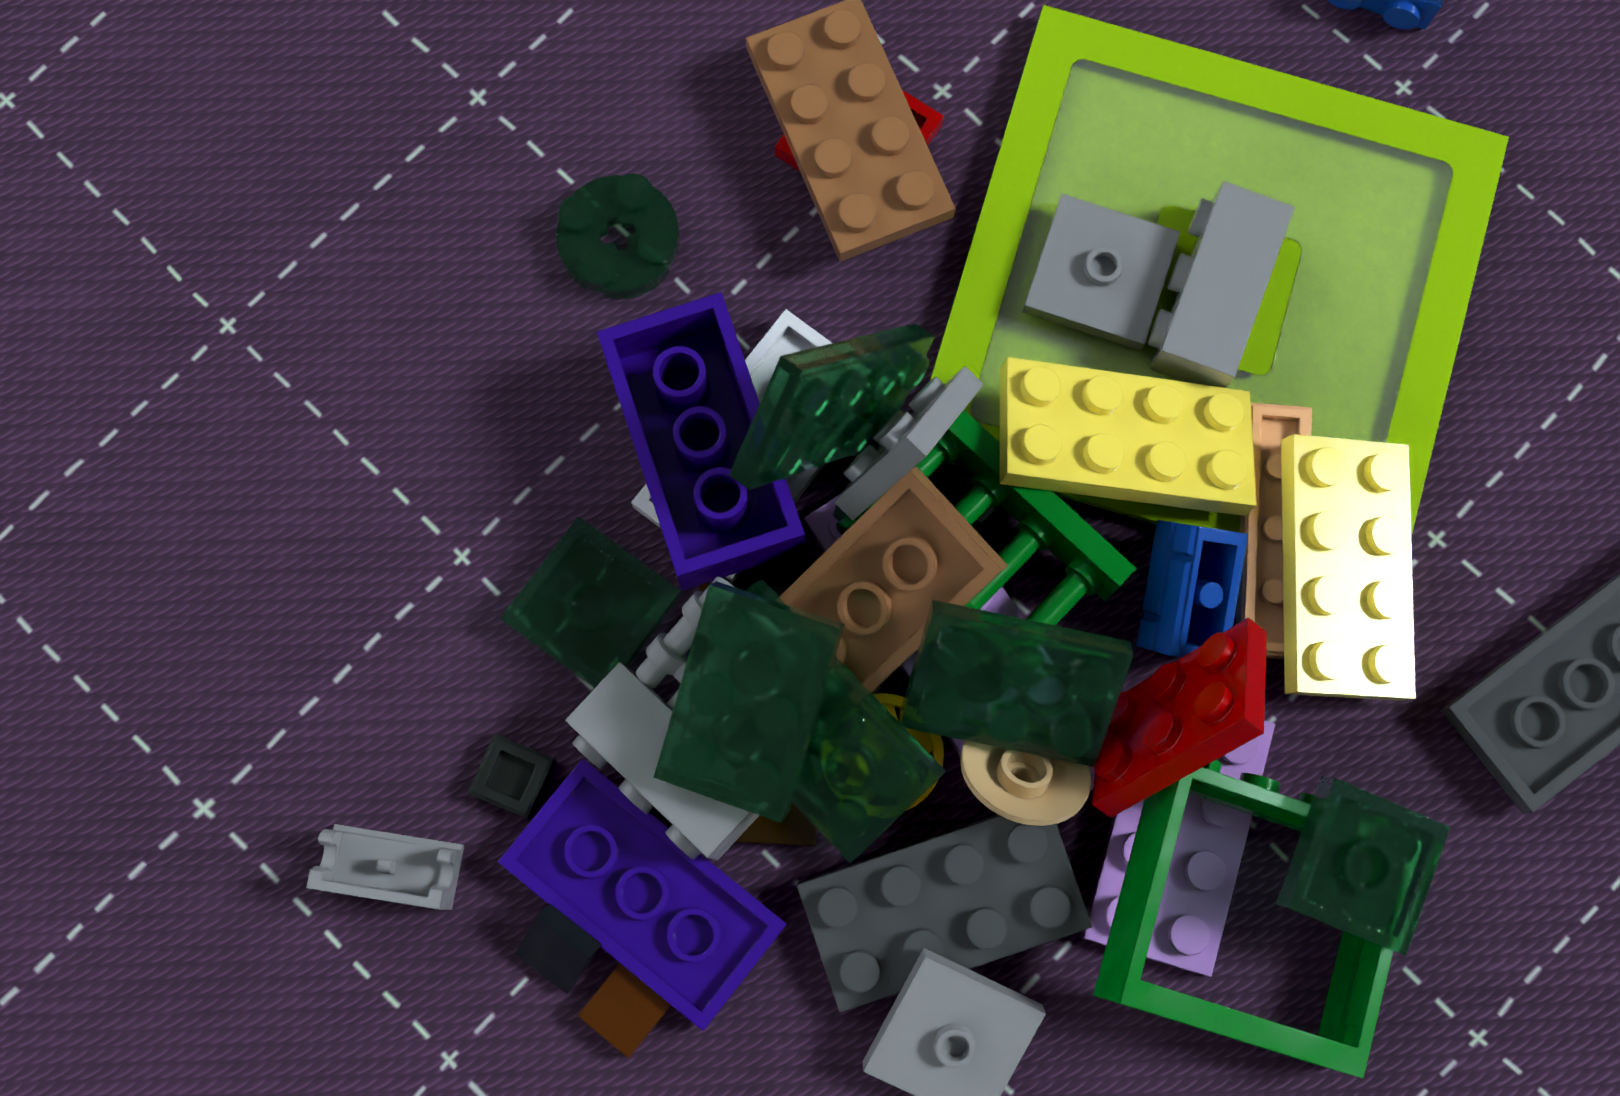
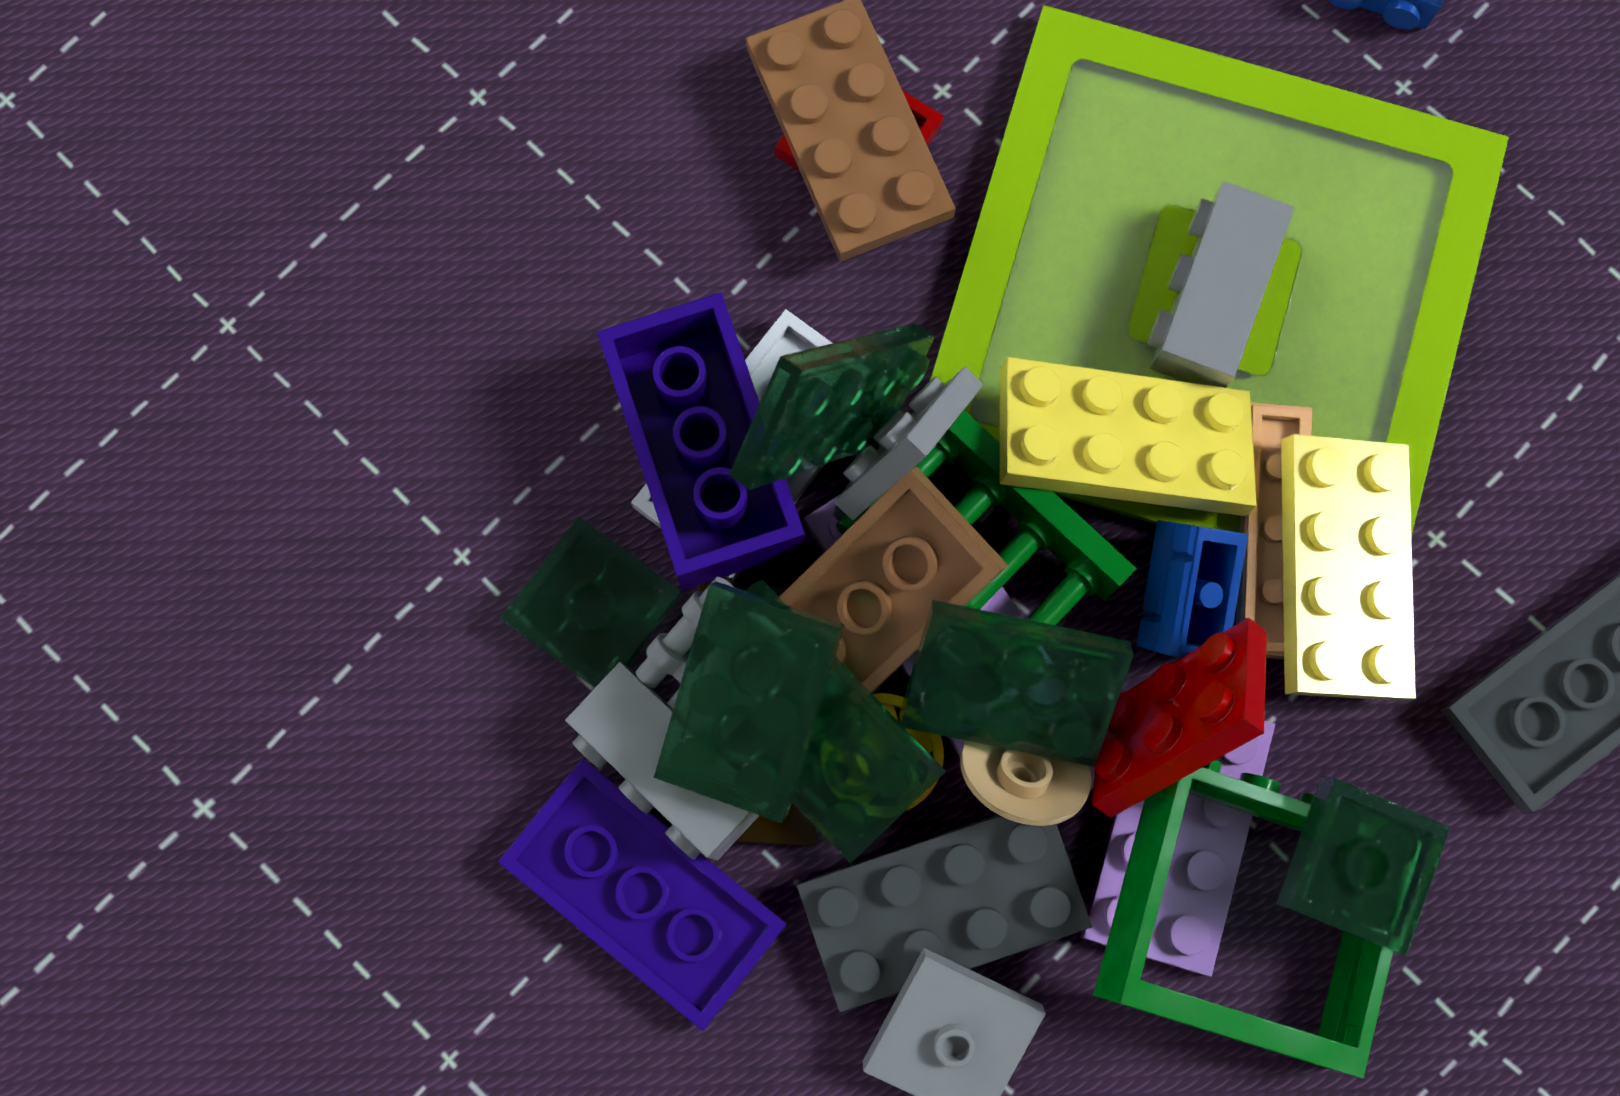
(387, 867): light grey hinge -> none
(512, 776): pearl dark grey tile -> none
(558, 948): black tile -> none
(611, 202): clear green plate -> none
(624, 1010): reddish brown tile -> none
(1101, 272): light grey plate -> none

